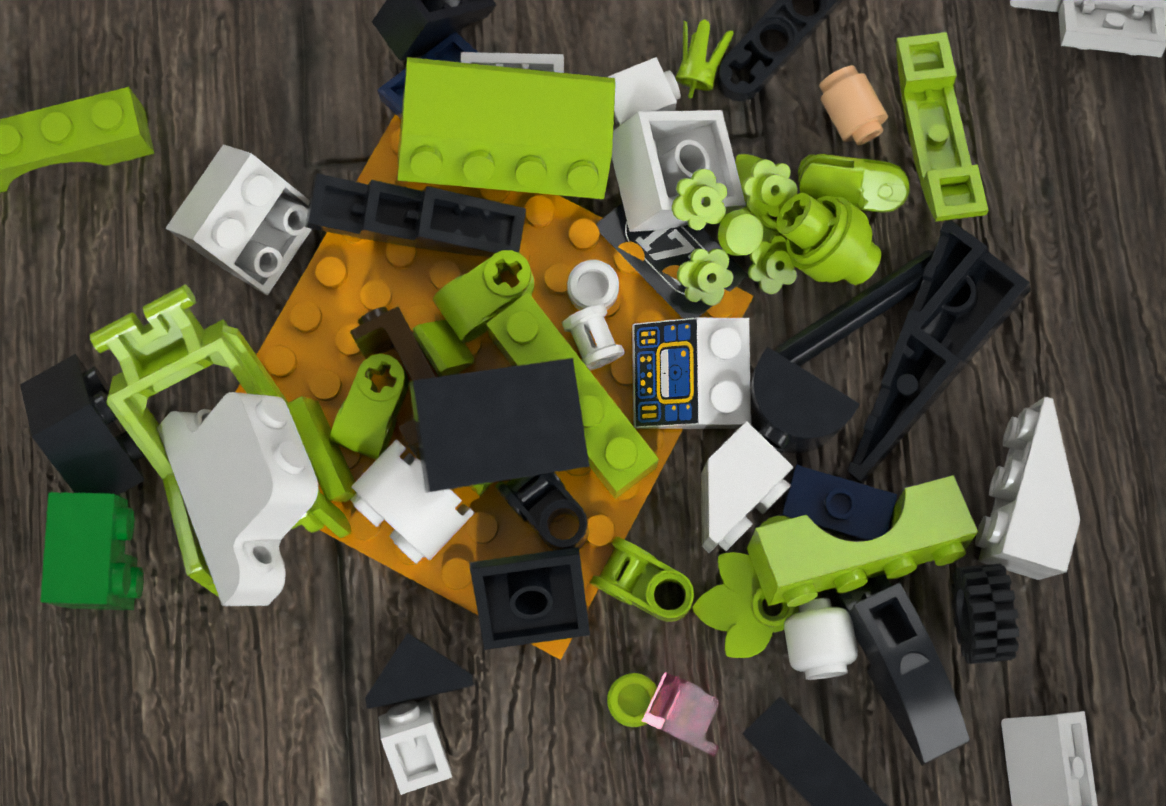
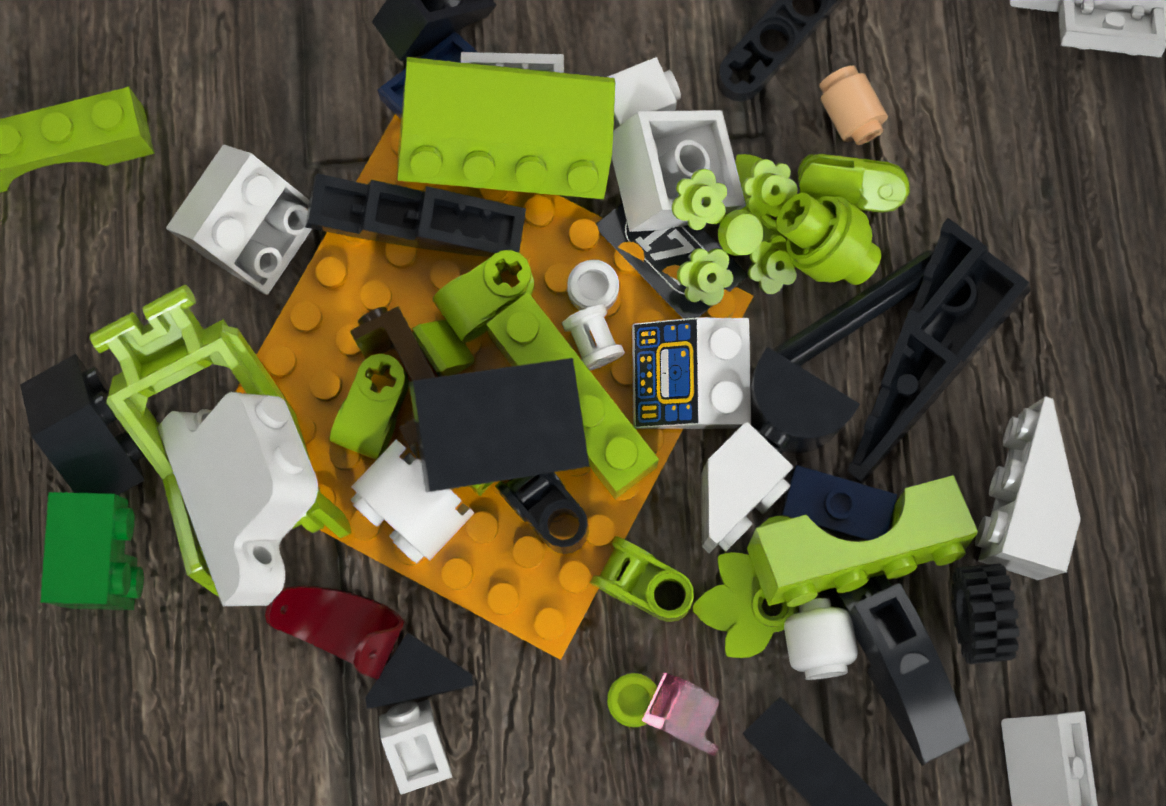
(324, 455): lime tile -> none
(338, 623): none -> dark red piece
(530, 598): black slope -> none
(693, 69): lime piece -> none
(936, 129): lime slope -> none

